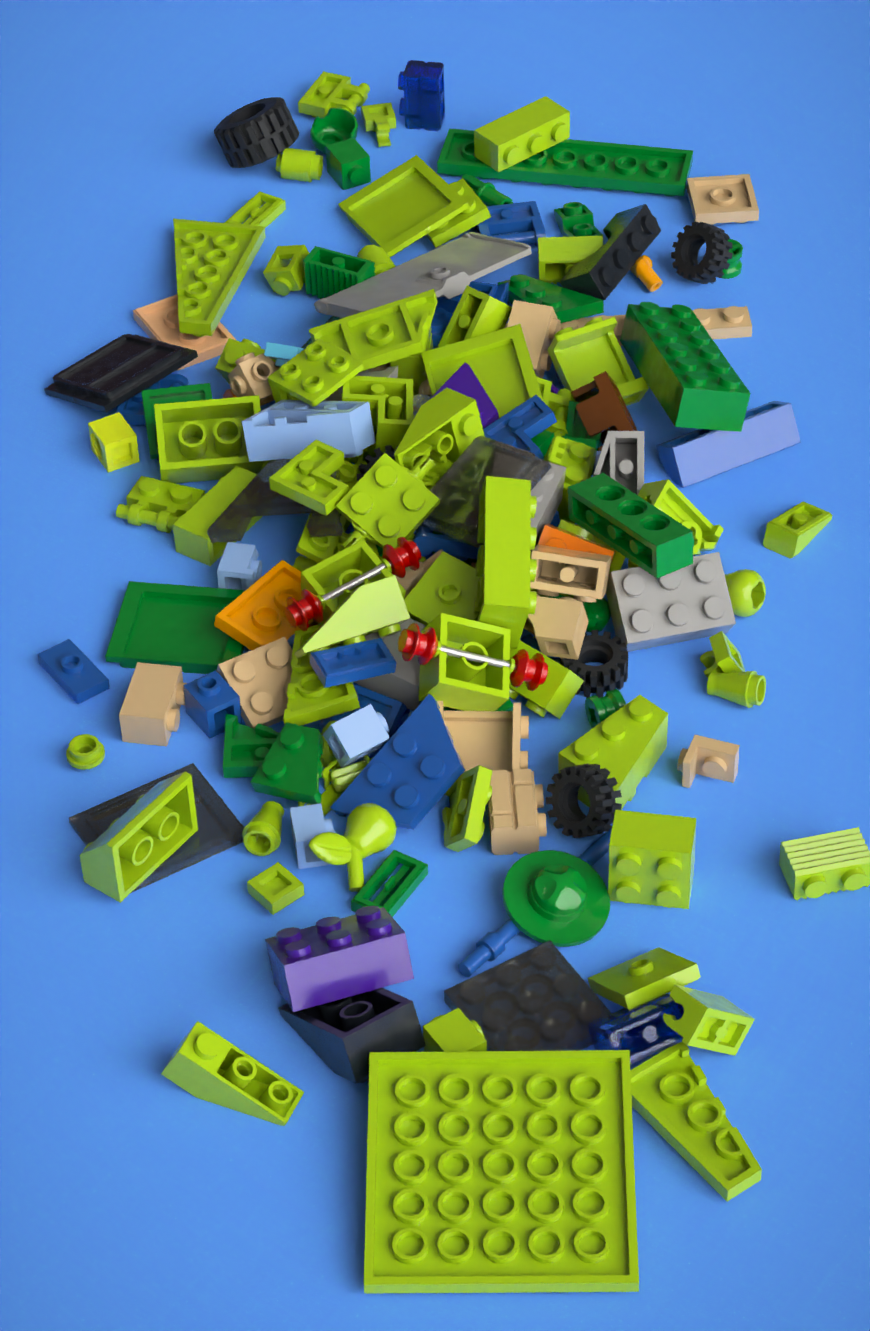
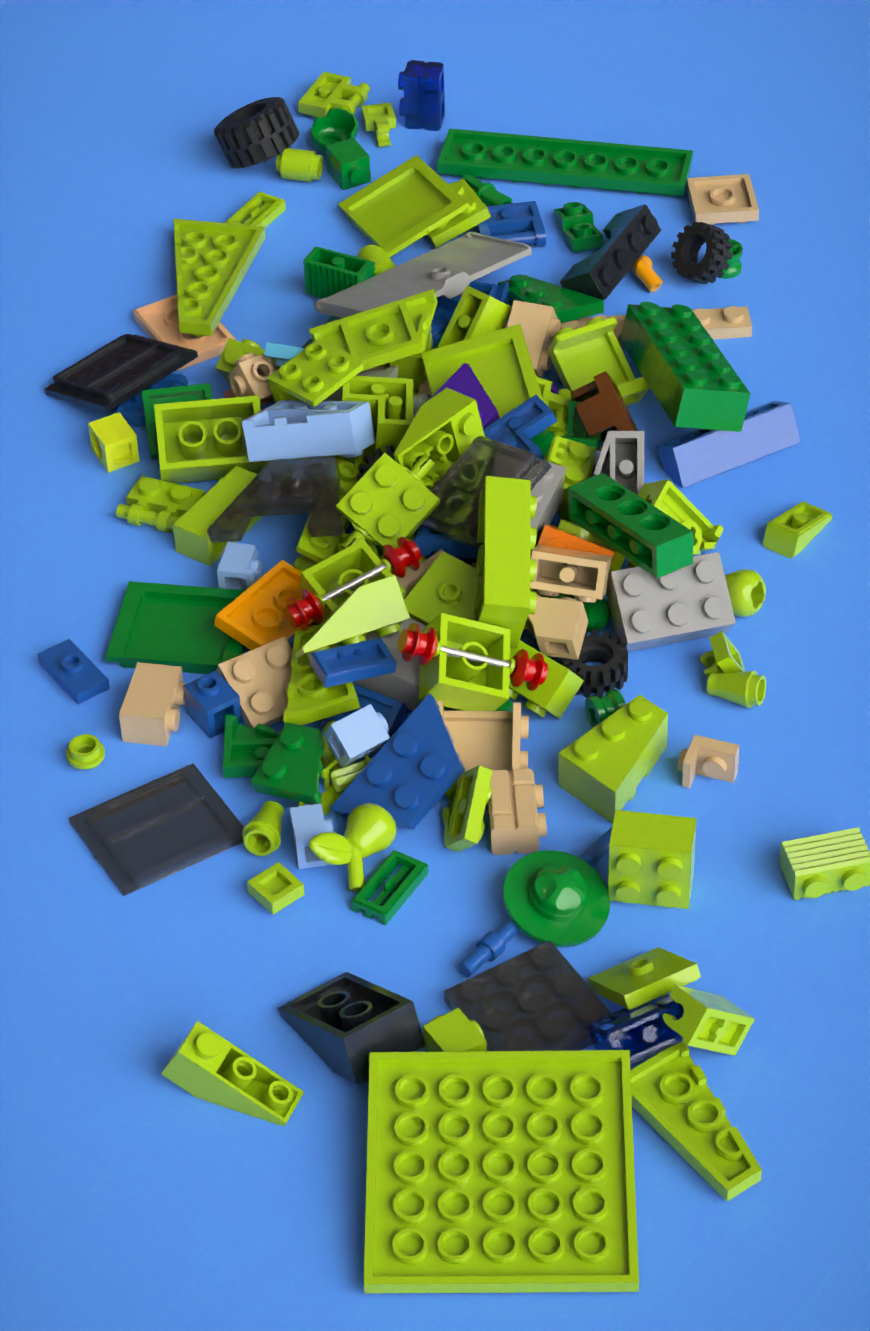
(141, 838): lime slope -> none
(286, 274): lime brick -> none
(308, 478): lime plate -> none
(339, 958): dark purple brick -> none
(522, 134): lime brick -> none
(559, 254): lime brick -> none
(565, 800): black tyre -> none

